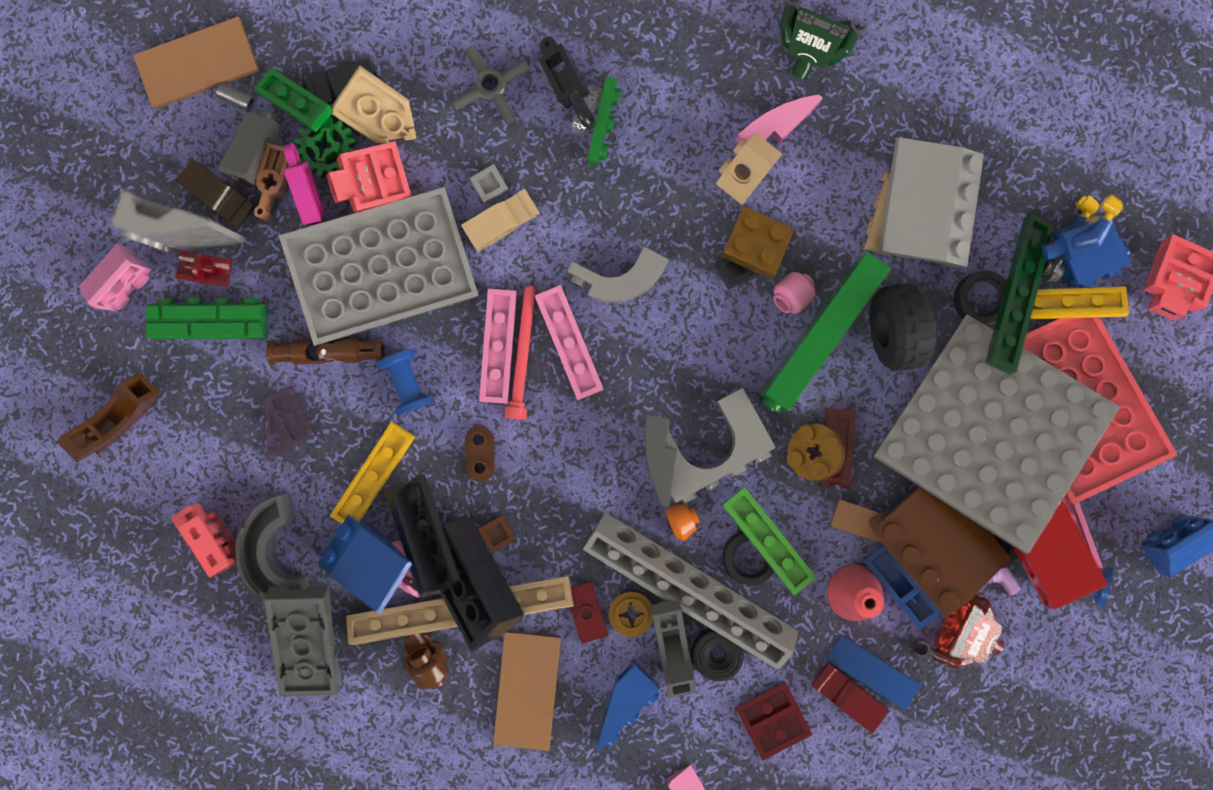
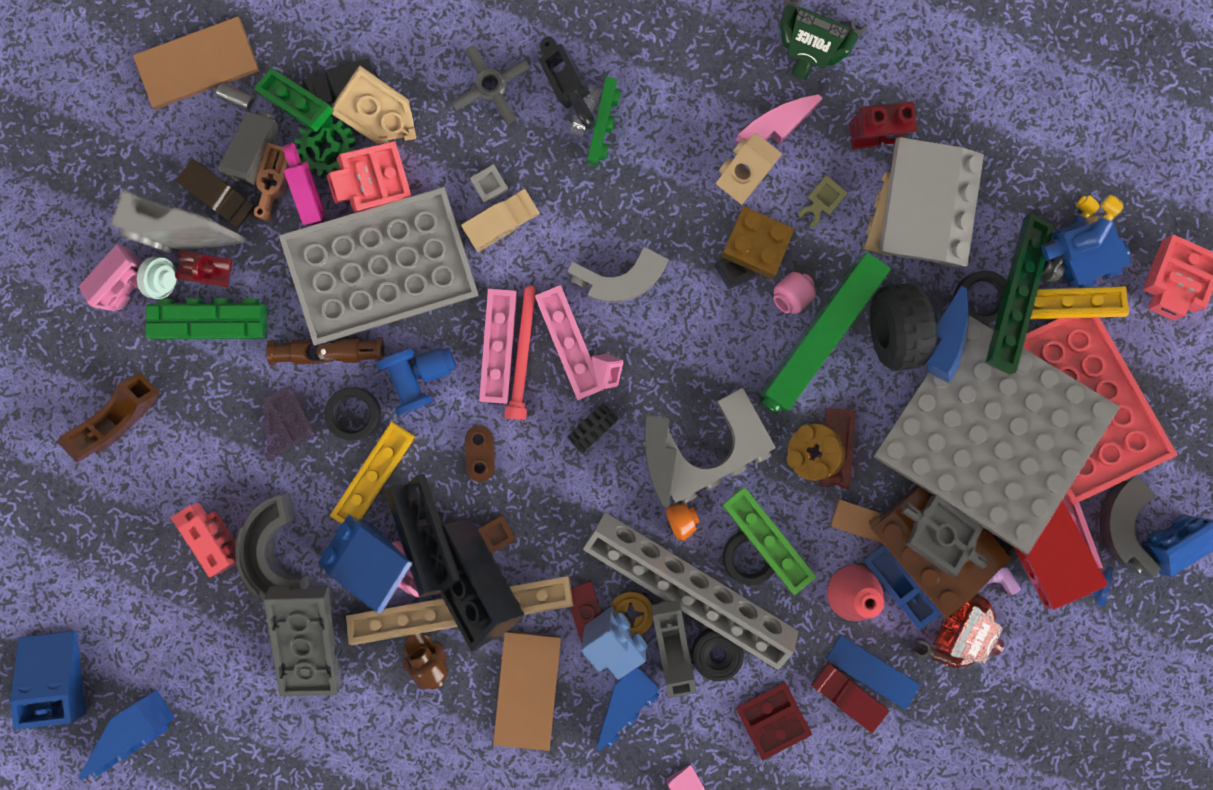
(47, 681): none -> blue slope
(128, 733): none -> blue slope
(156, 277): none -> light aqua plate
(331, 413): none -> black tyre
(434, 364): none -> blue brick
(592, 428): none -> black tyre
(607, 370): none -> bright pink slope
(613, 644): none -> medium blue brick
(824, 198): none -> olive plate
(881, 121): none -> dark red hips
(944, 535): none -> dark grey plate
(951, 338): none -> blue slope
(1118, 524): none -> dark grey arch

